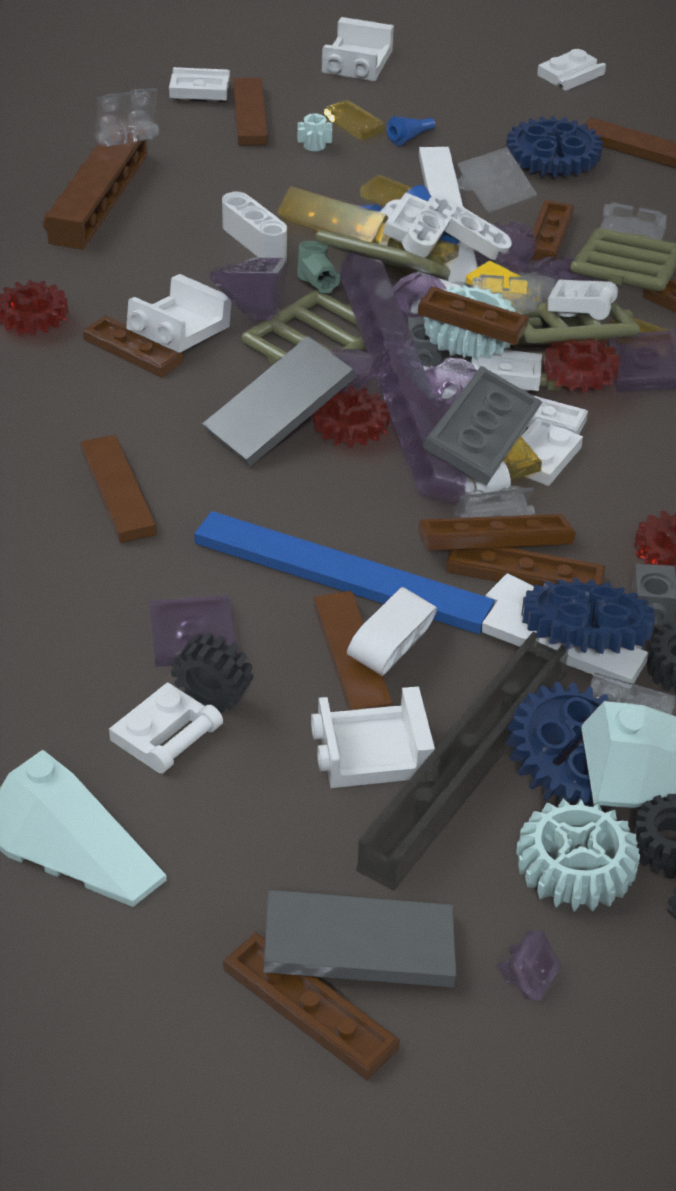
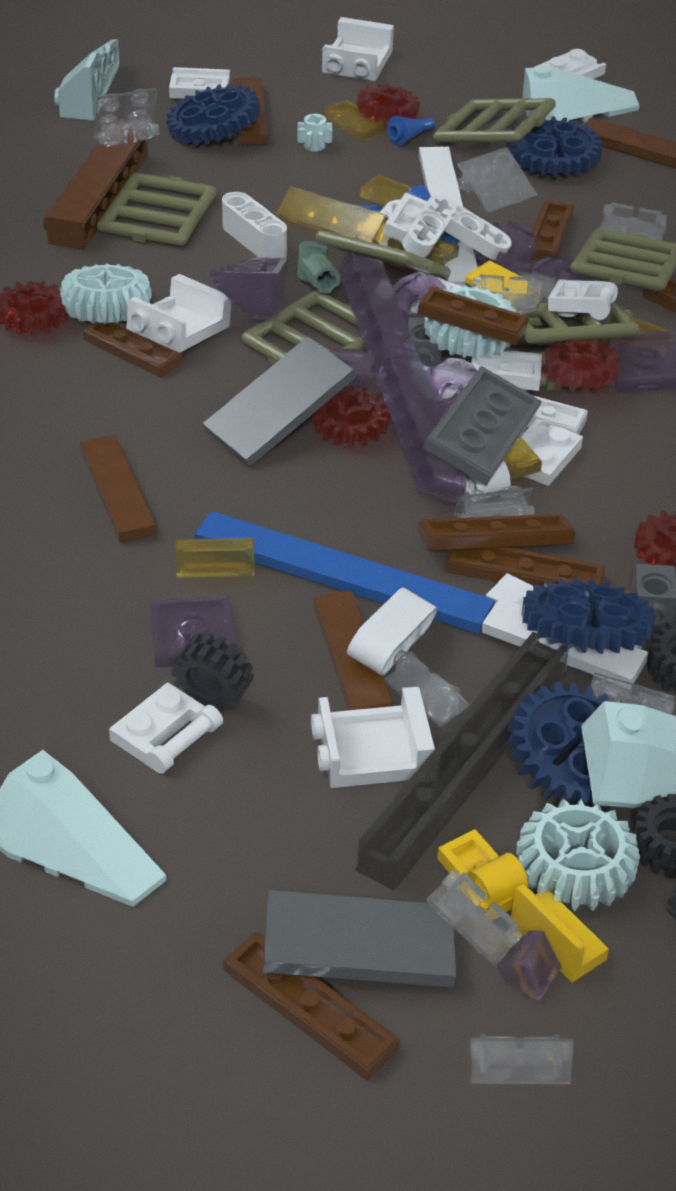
(88, 81): none -> light aqua wedge
(103, 292): none -> light aqua gear
(141, 234): none -> olive bar
(213, 114): none -> dark blue gear
(214, 557): none -> clear yellow tile
(386, 102): none -> clear red gear
(439, 698): none -> clear hinge
(487, 931): none -> clear hinge
(491, 873): none -> yellow plate
(498, 131): none -> olive bar
(521, 1060): none -> clear hinge
(569, 938): none -> yellow panel
(576, 94): none -> light aqua wedge

